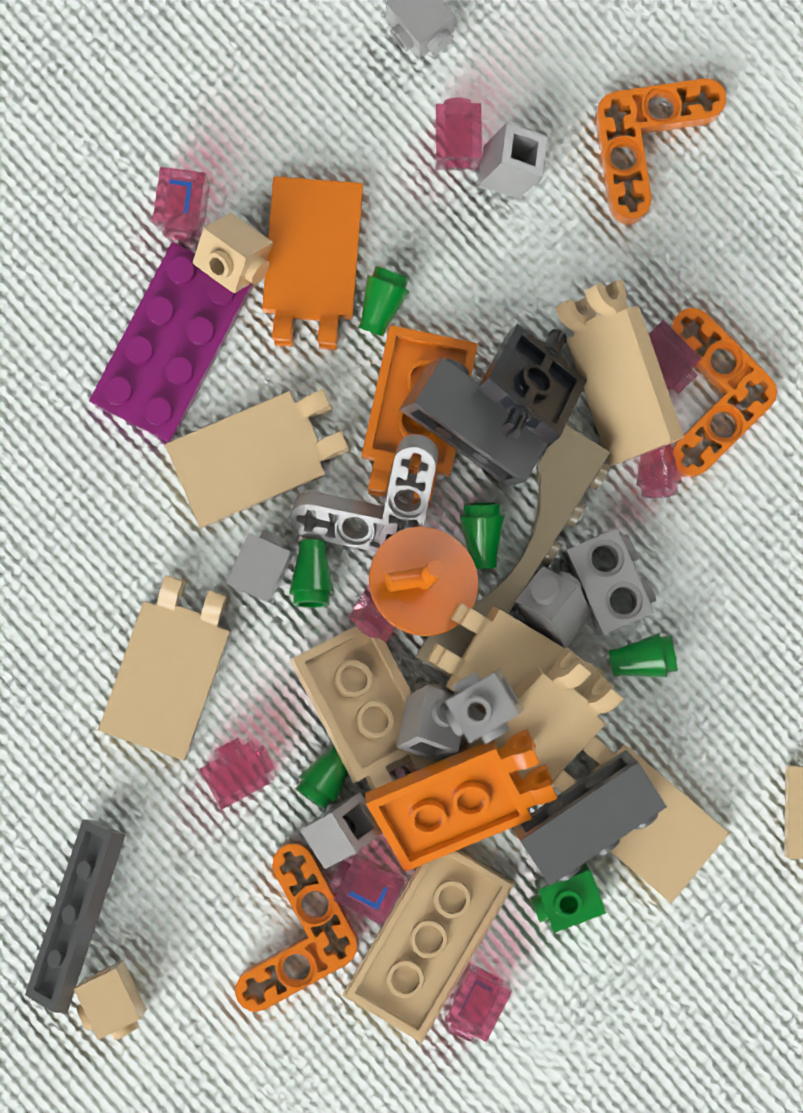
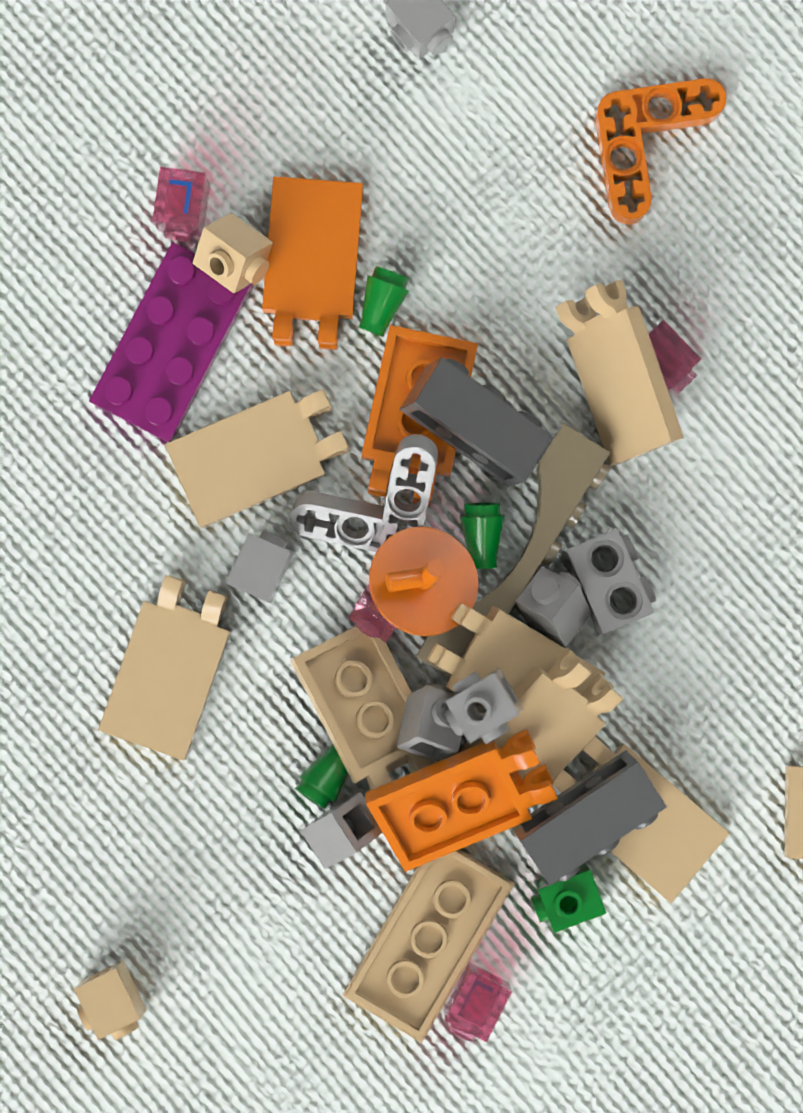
(75, 916): dark grey plate -> none
(238, 771): clear pink brick -> none
(311, 578): green cone -> none
(311, 946): orange beam -> none
(366, 887): clear pink brick -> none
(458, 135): clear pink brick -> none
(513, 161): light grey brick -> none
(533, 384): black plate -> none
(646, 658): green cone -> none
(658, 473): clear pink cone -> none
(730, 385): orange beam -> none

